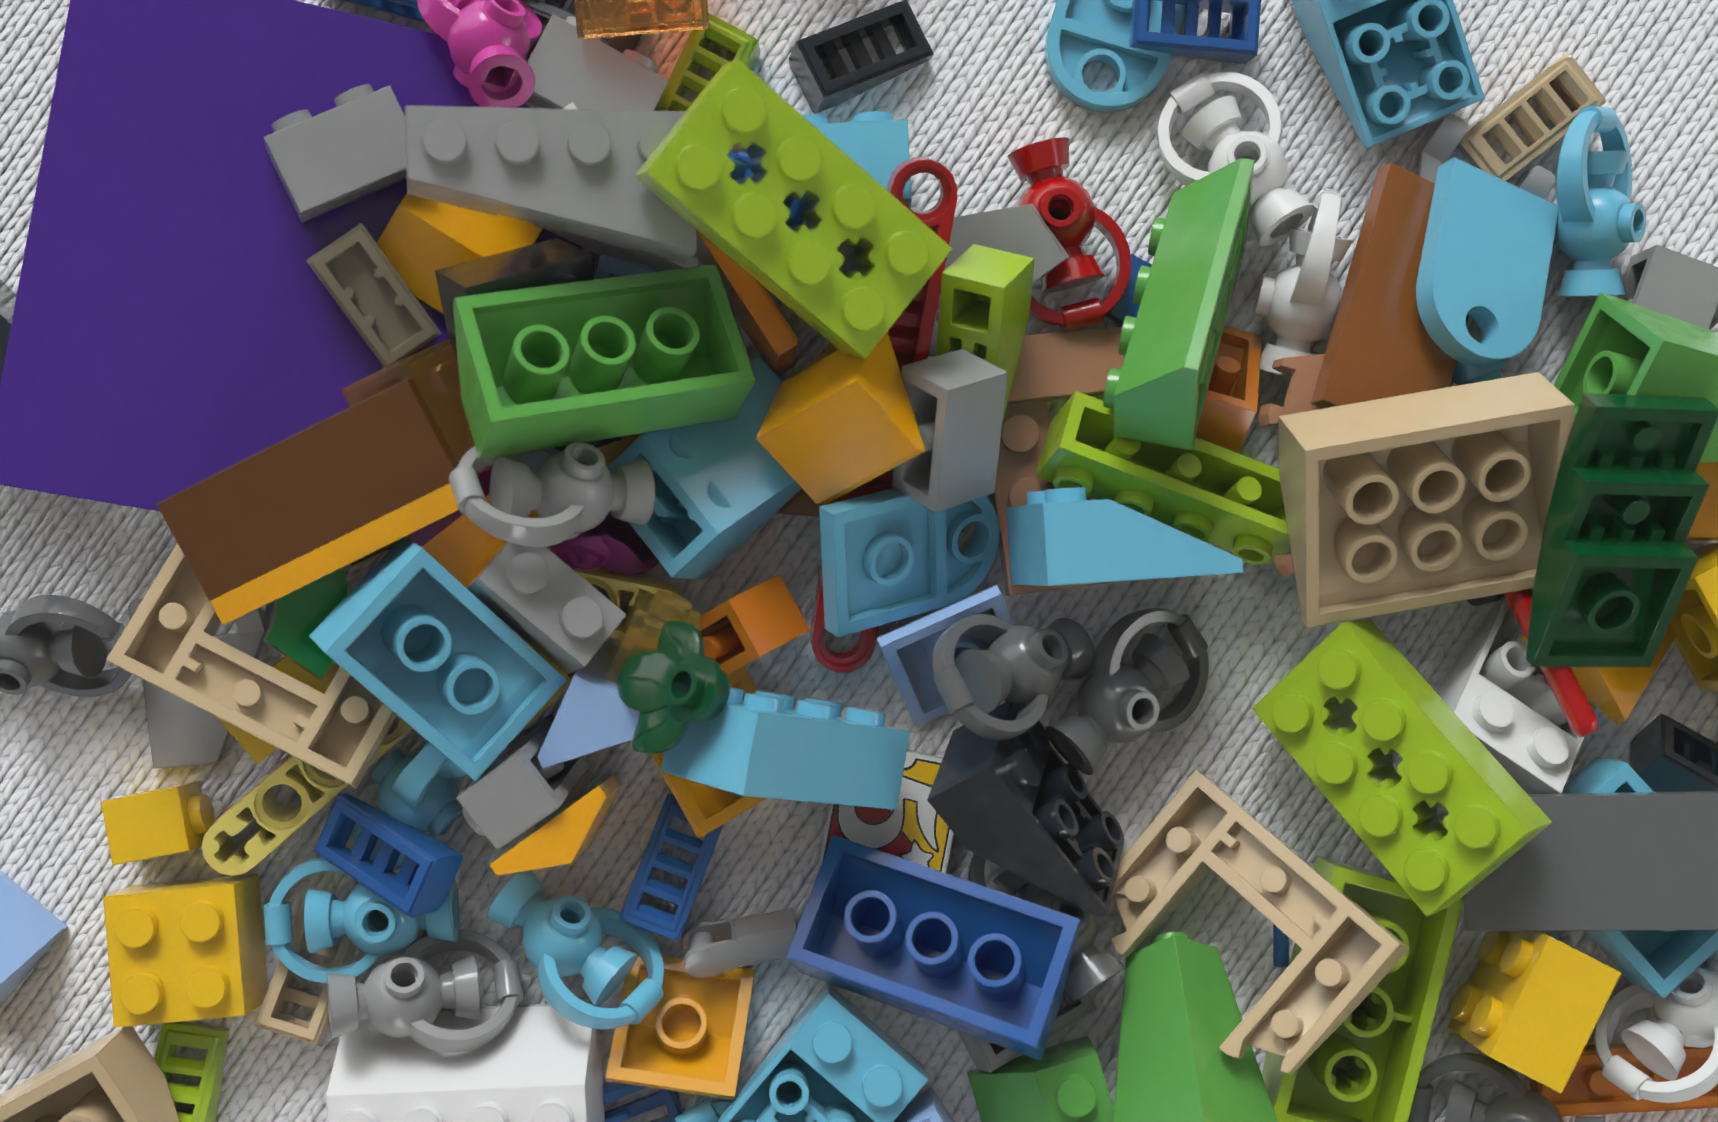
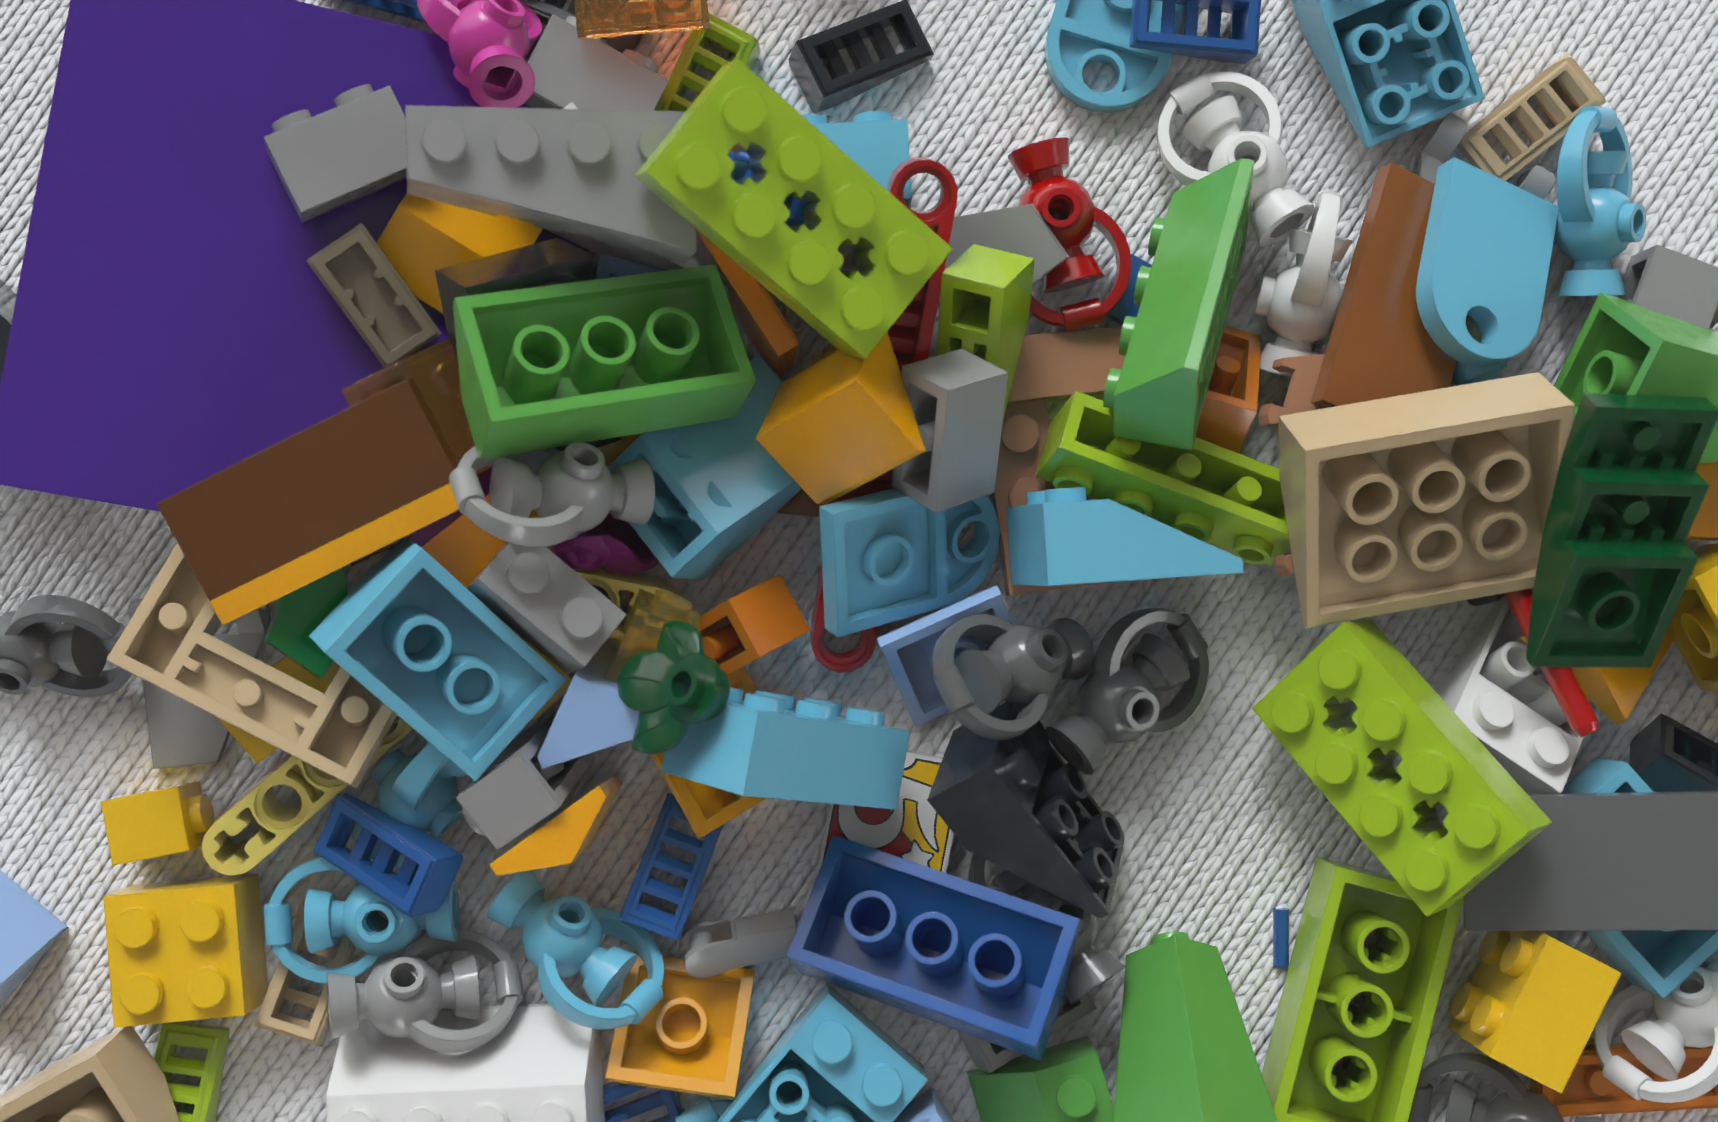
(1340, 942): tan wedge -> none

